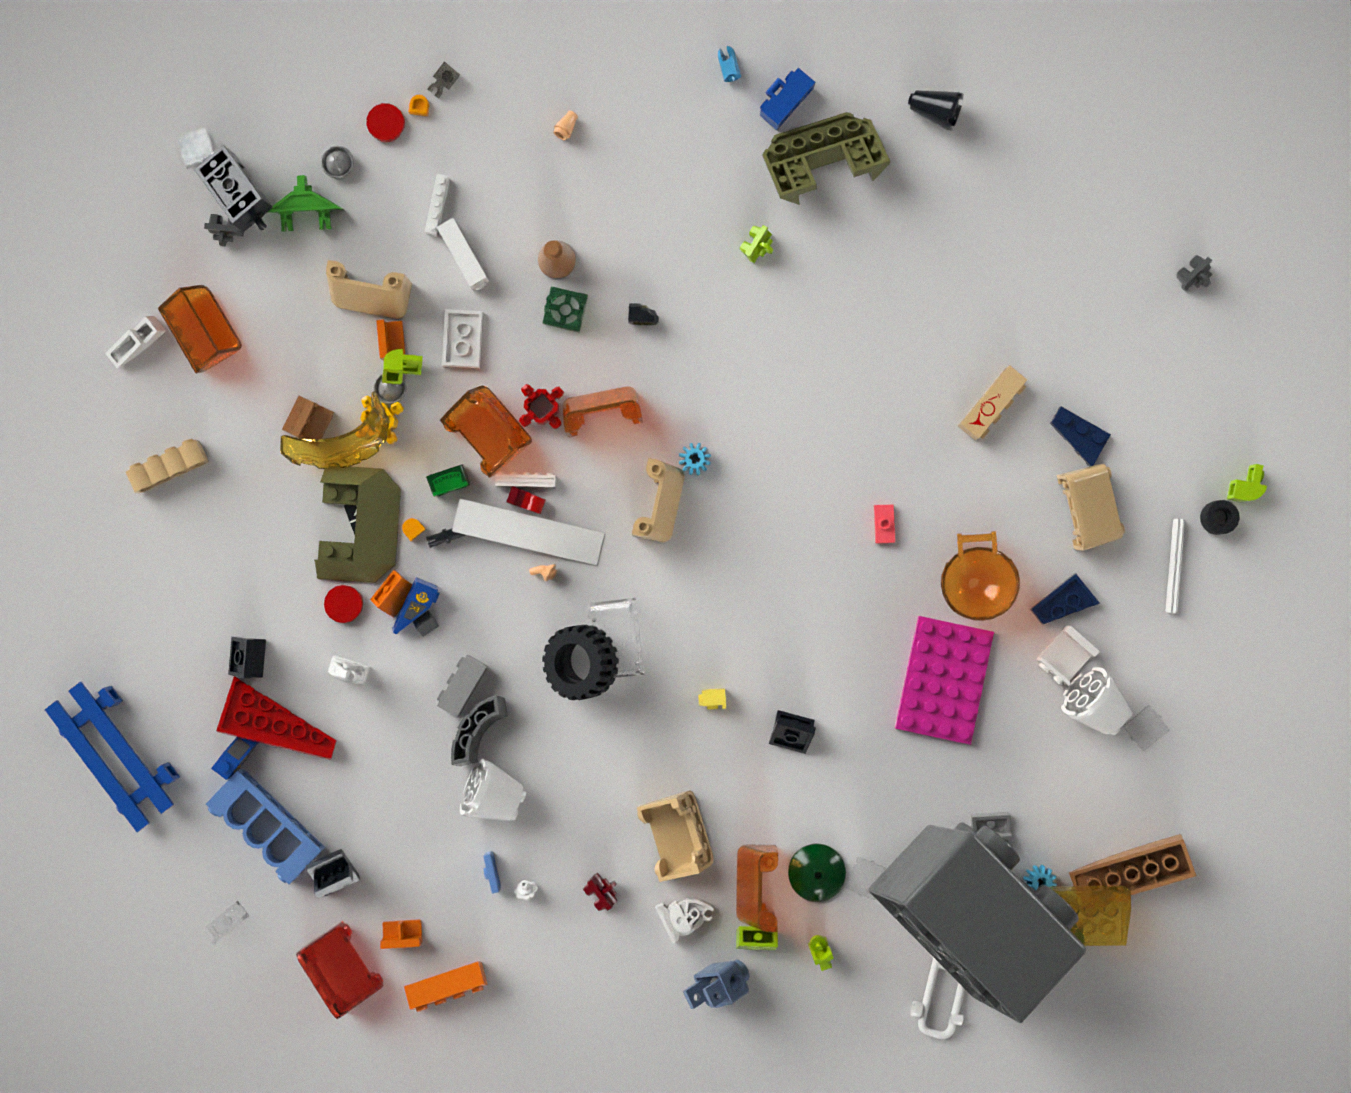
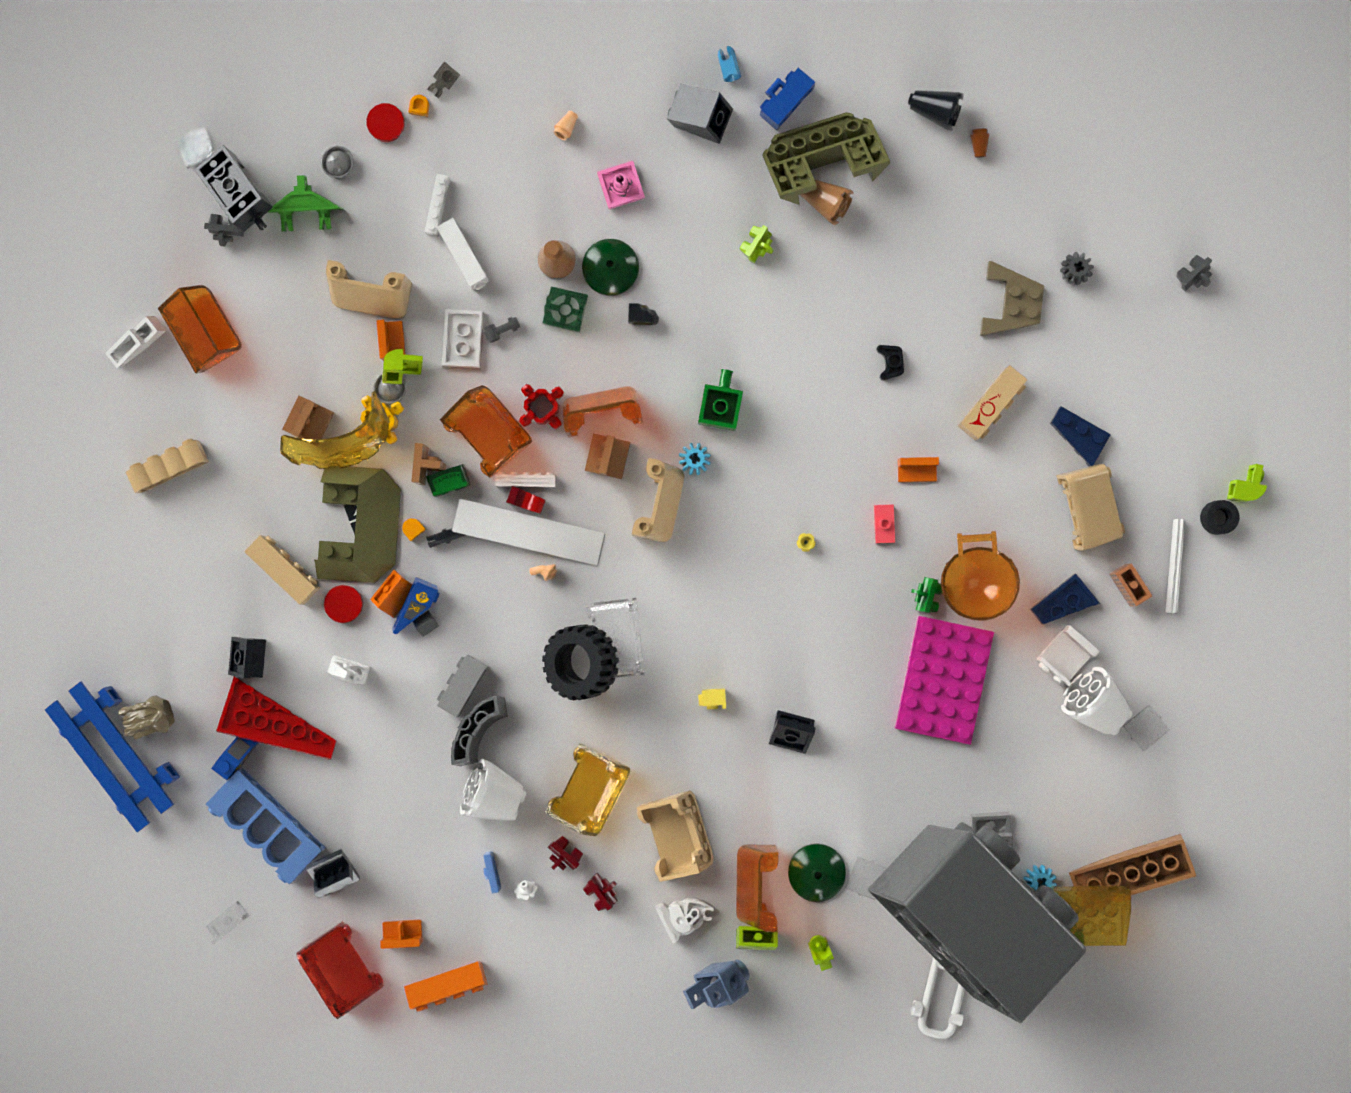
(147, 717): none -> dark tan piece
(282, 569): none -> tan brick
(423, 462): none -> medium nougat bracket
(492, 332): none -> dark grey bar
(570, 859): none -> dark red hips
(589, 792): none -> clear yellow windscreen
(607, 456): none -> medium nougat bracket
(614, 279): none -> dark green dish
(618, 178): none -> bright pink plate
(700, 112): none -> slope
(721, 404): none -> green brick
(808, 537): none -> light yellow plate
(829, 200): none -> medium nougat cone
(893, 361): none -> black piece
(917, 469): none -> orange panel
(925, 595): none -> green hips
(980, 141): none -> dark orange cone
(1021, 301): none -> dark tan wing
(1083, 267): none -> dark grey gear
(1130, 584): none -> nougat brick

